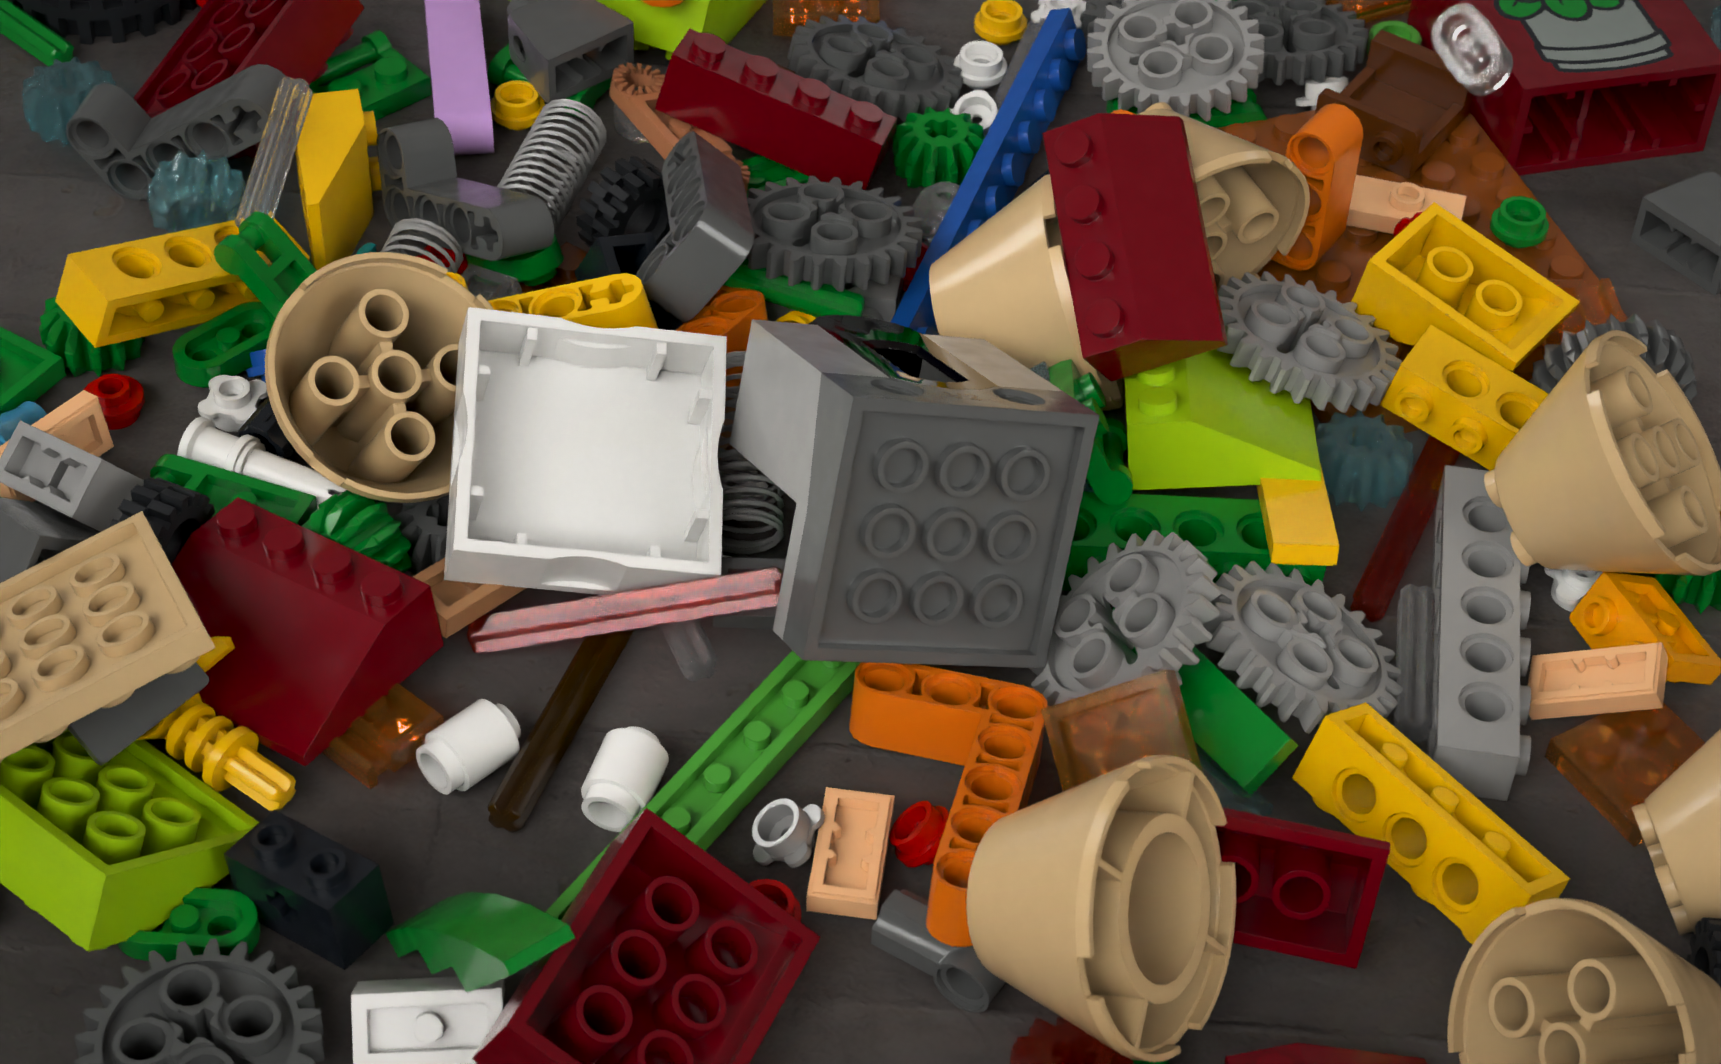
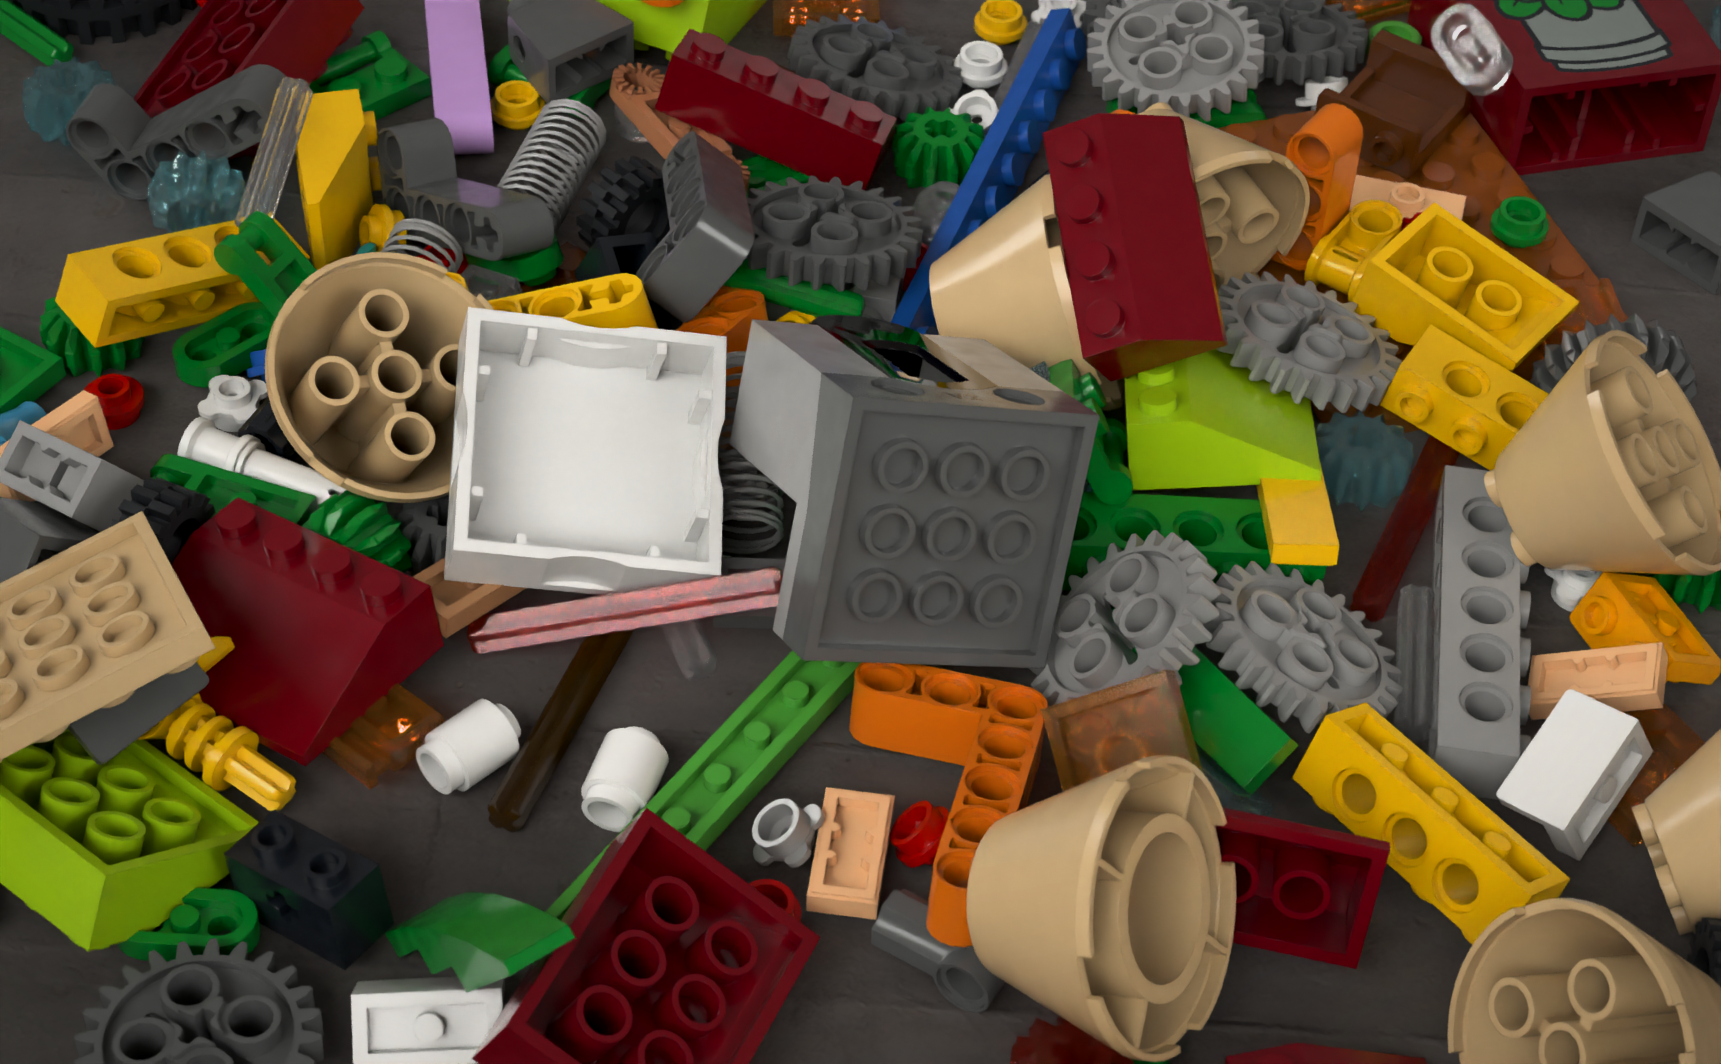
(378, 225): none -> yellow plate
(1344, 253): none -> yellow piece
(1576, 770): none -> white panel

